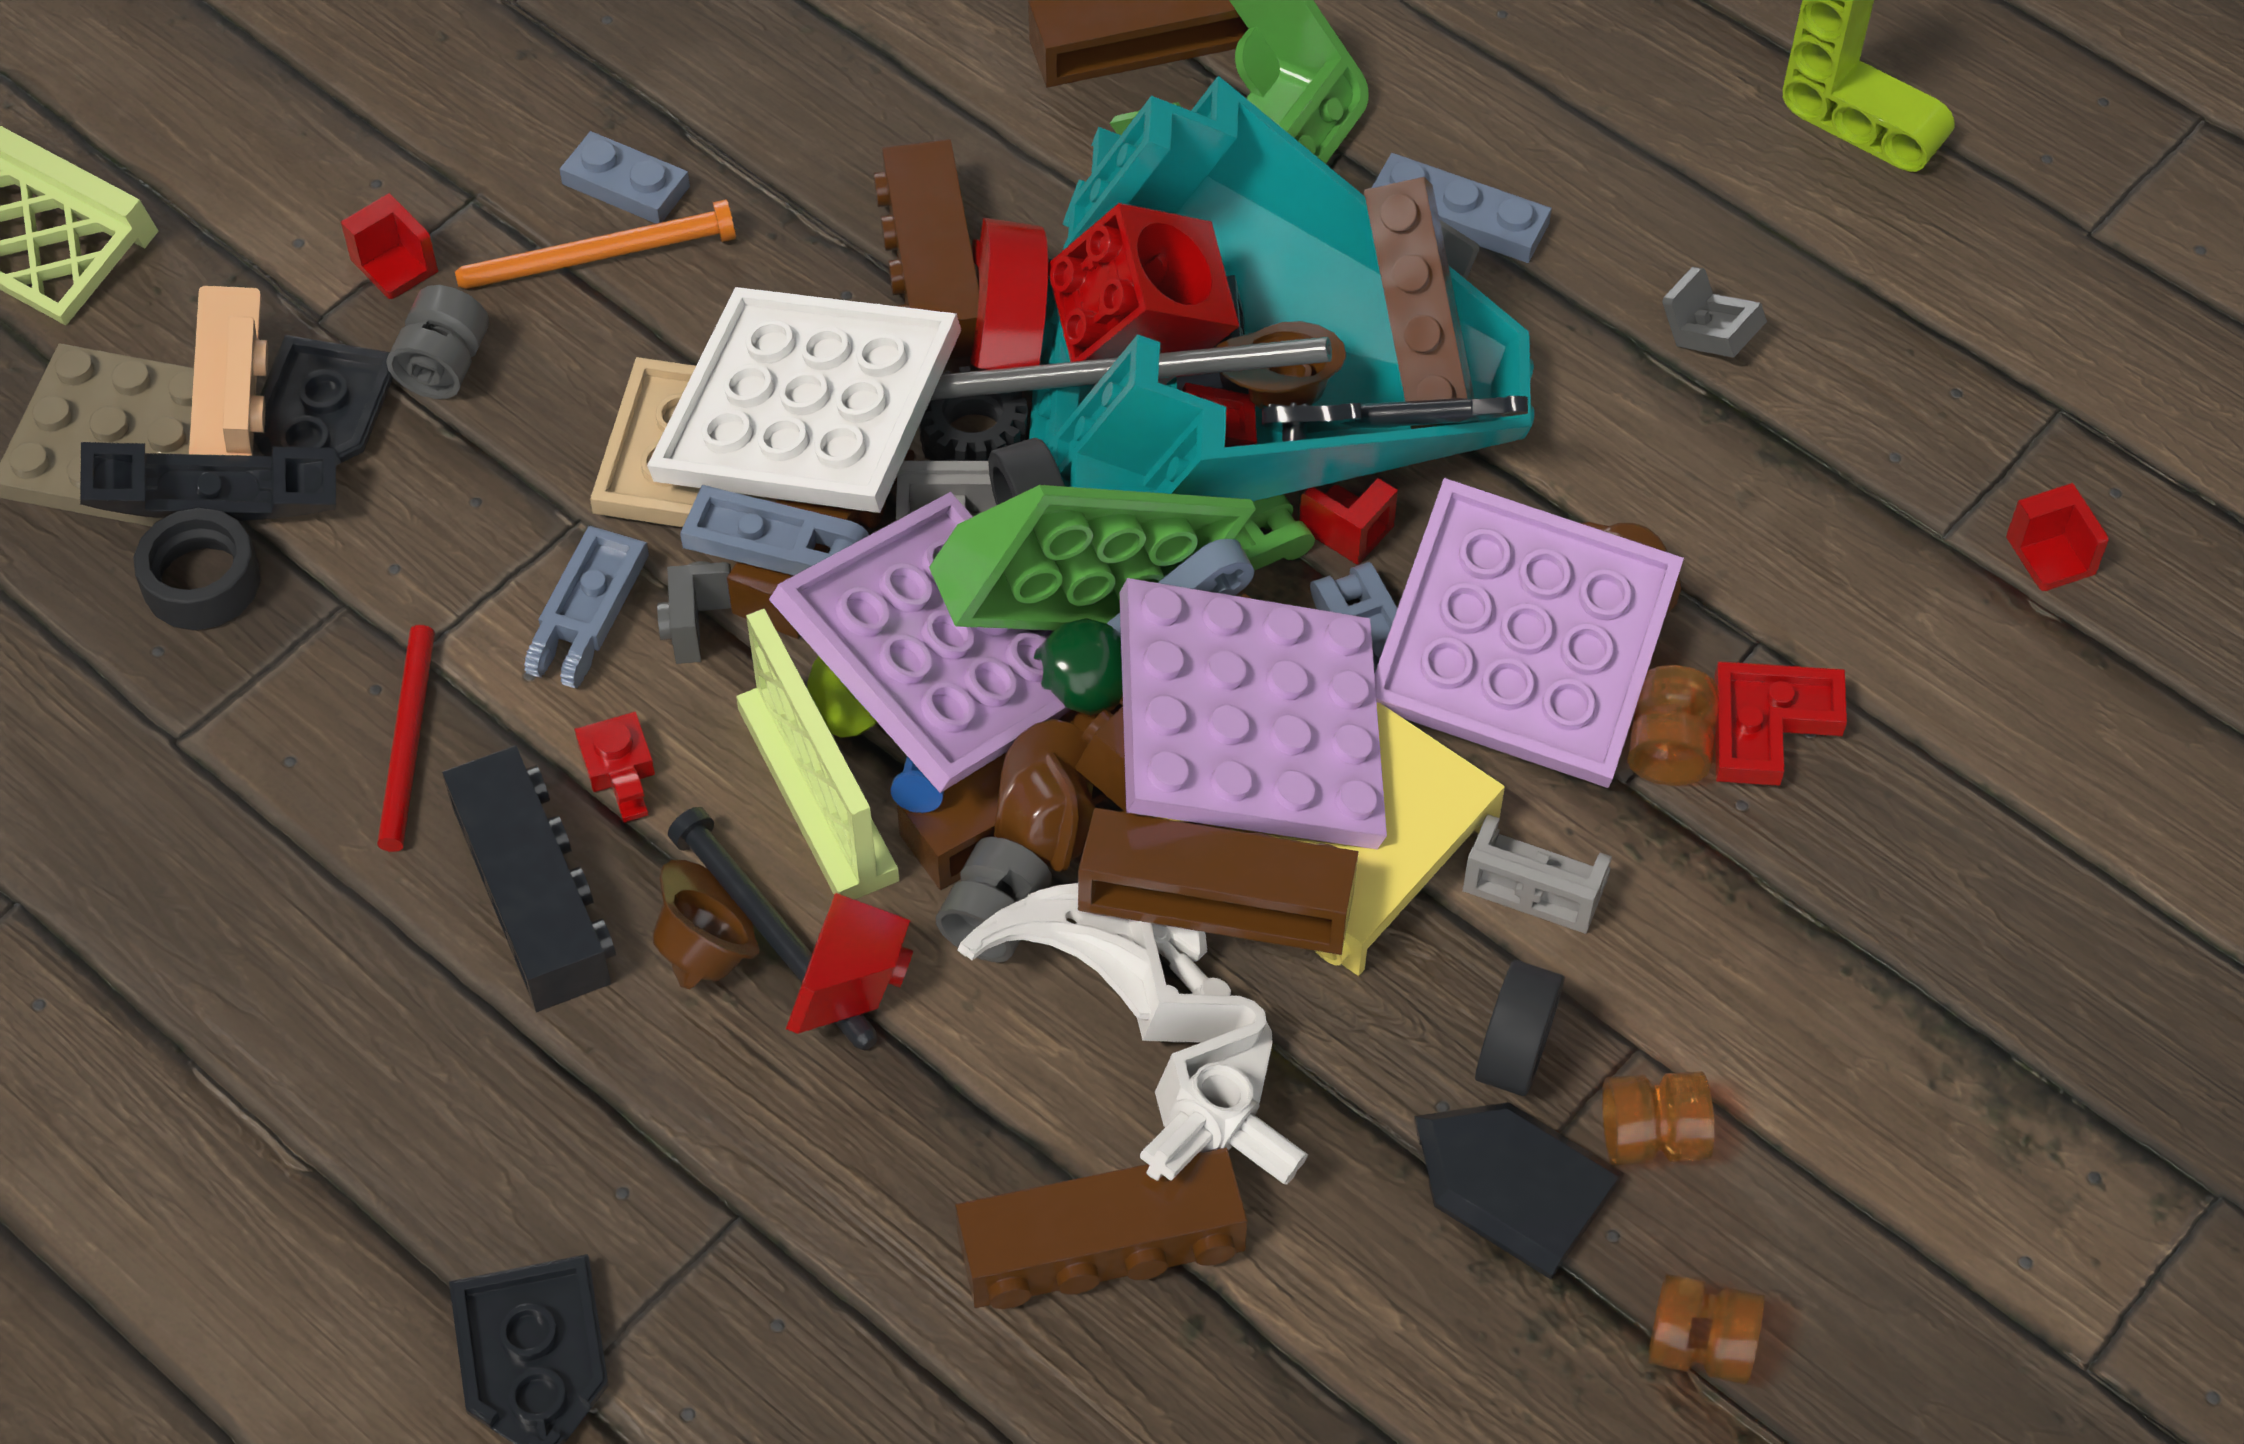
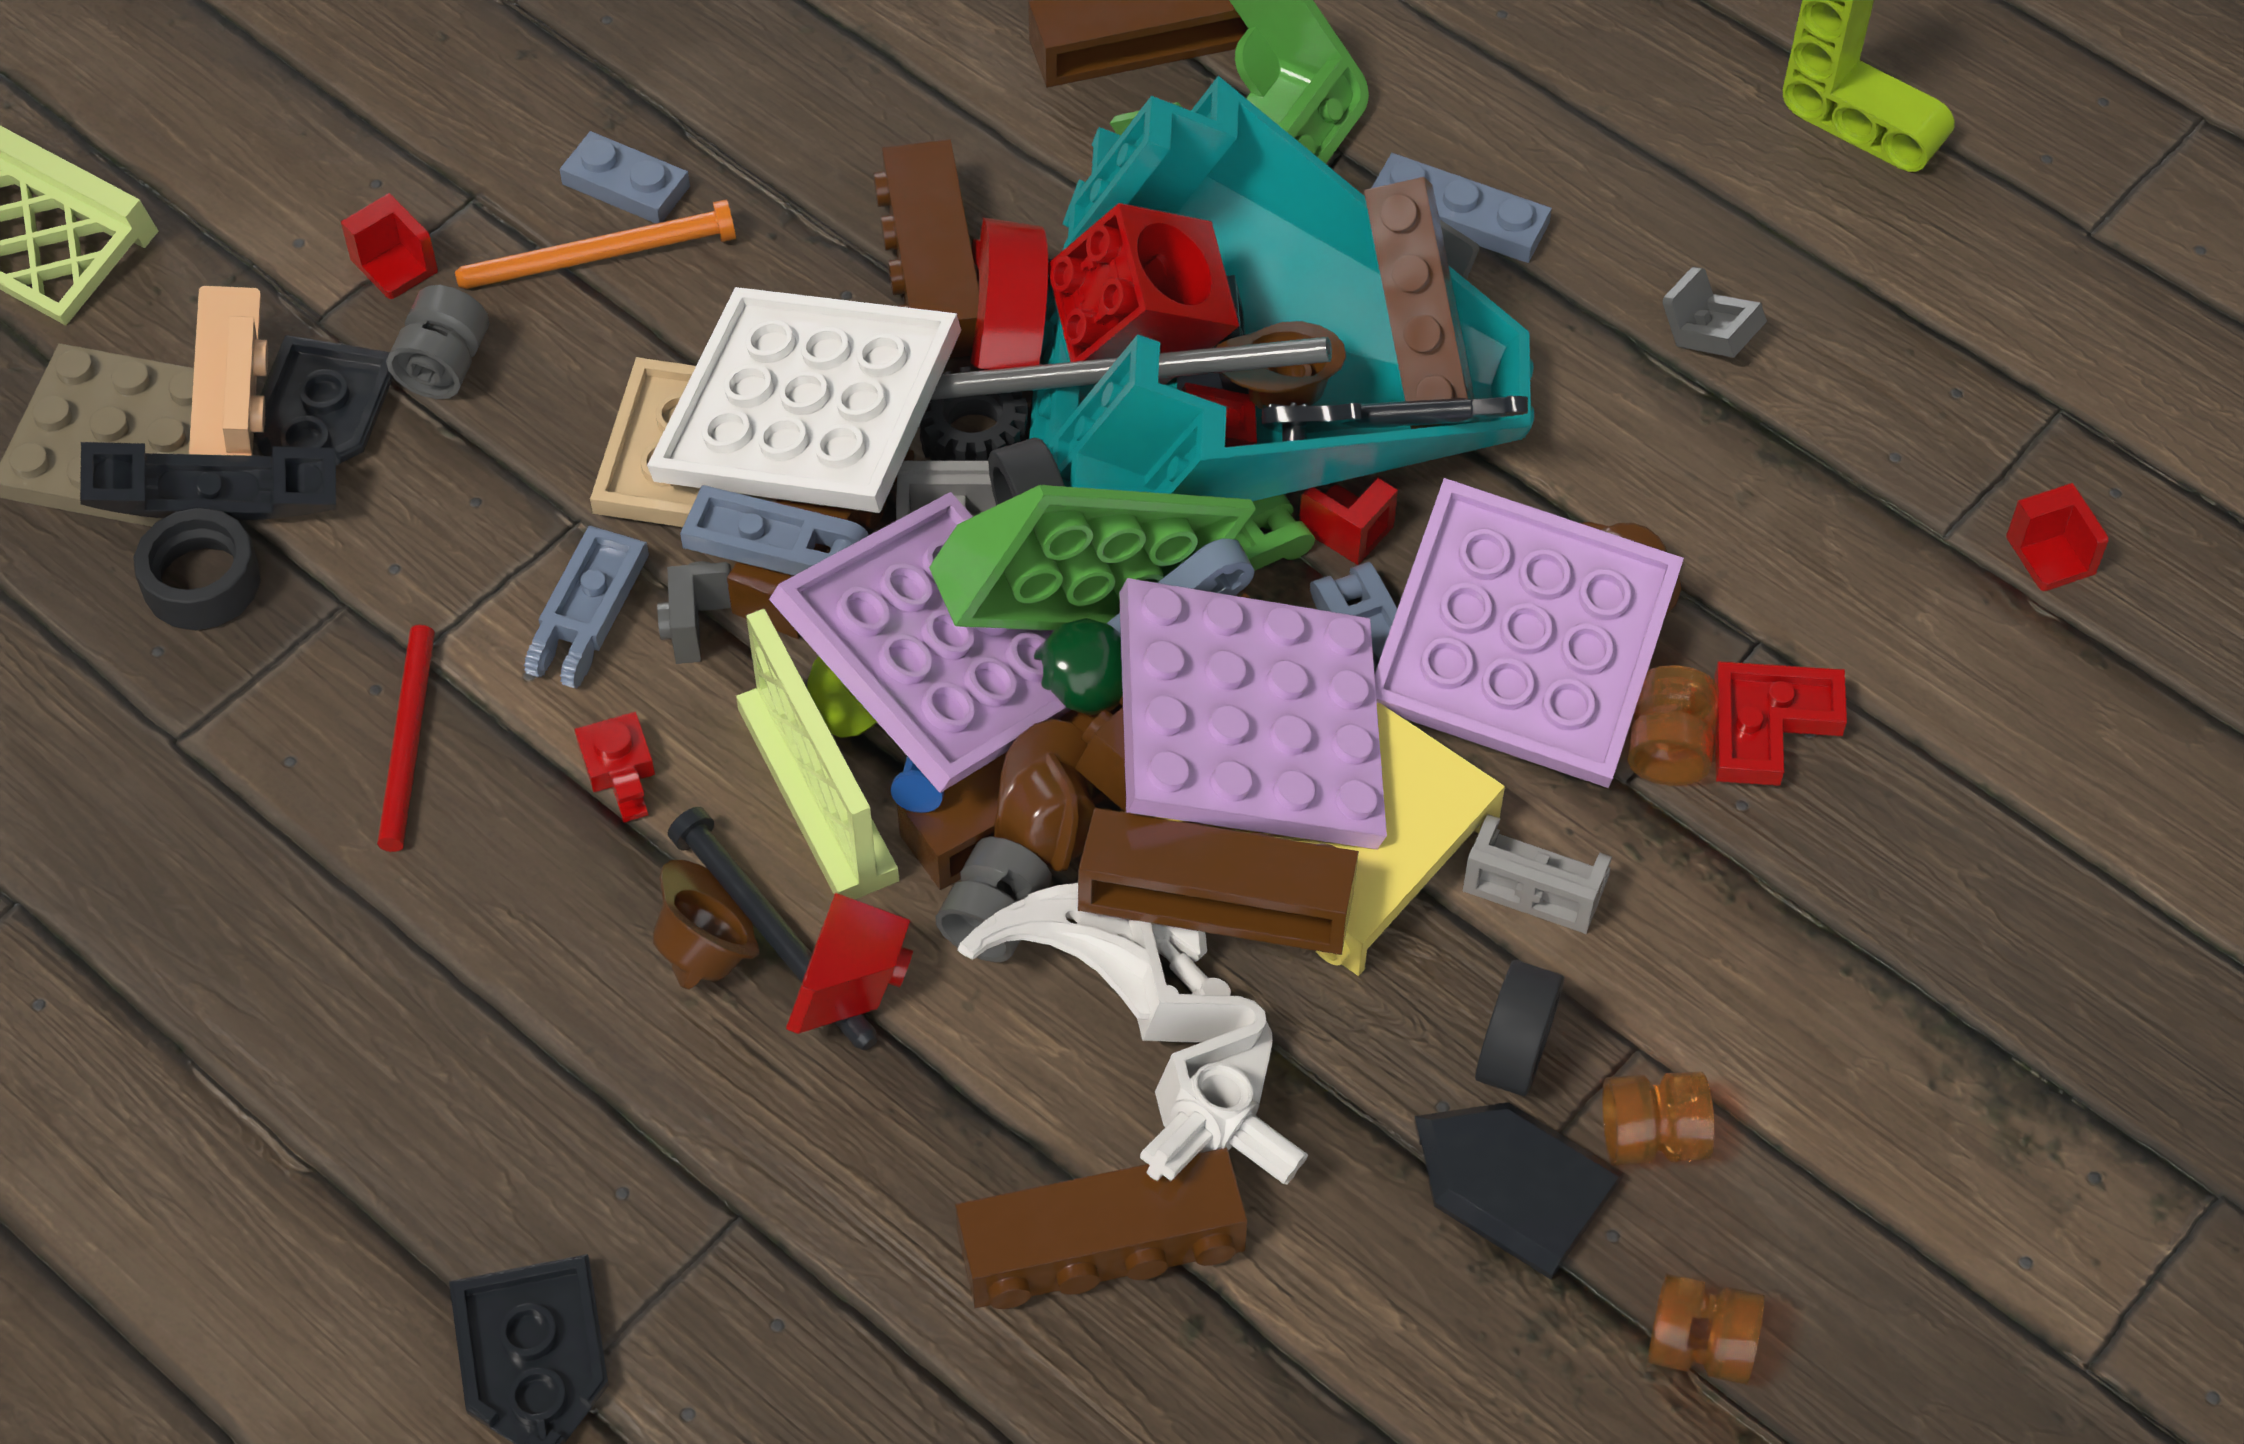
(528, 878): black brick -> none

